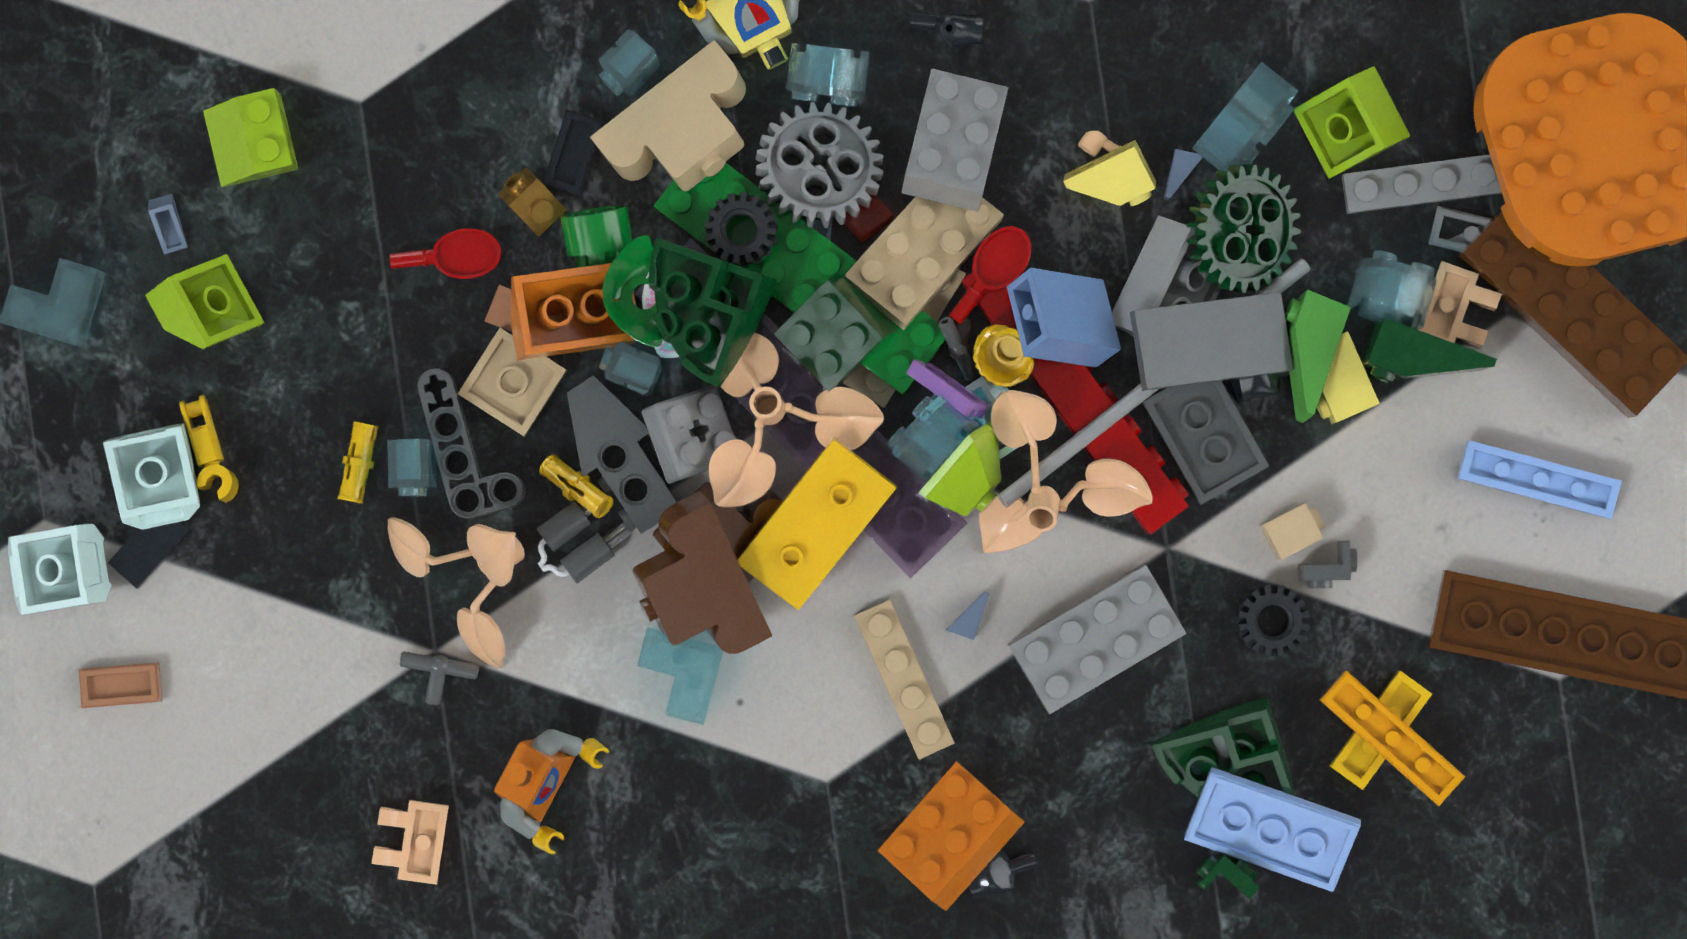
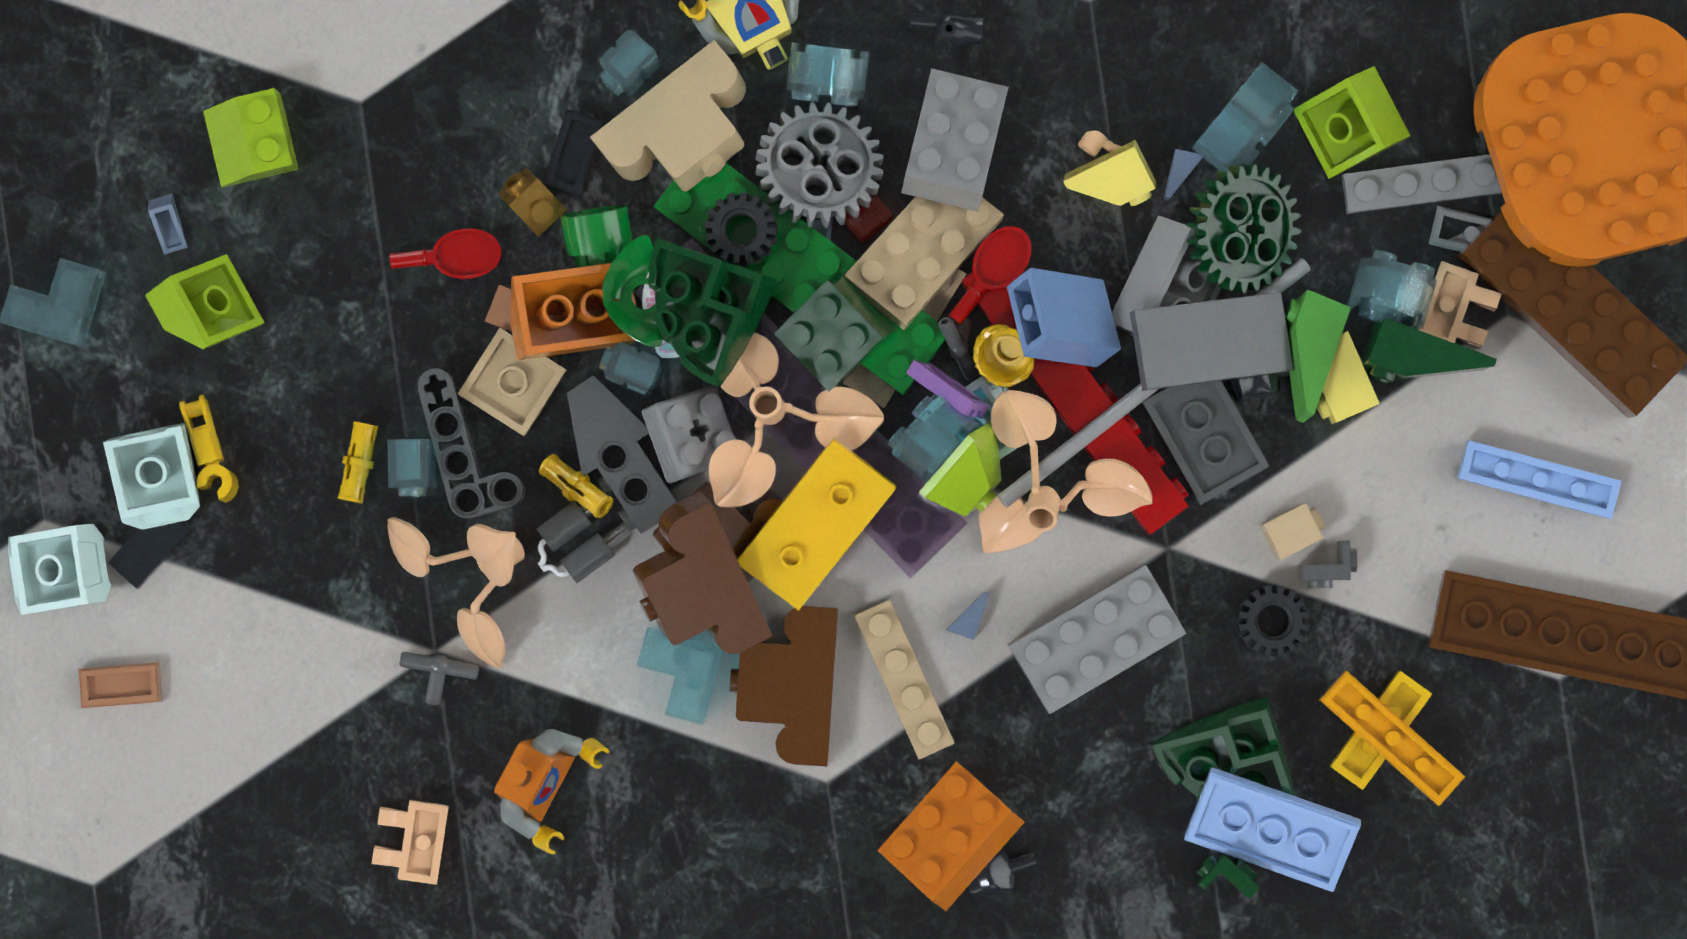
(792, 685): none -> reddish brown brick

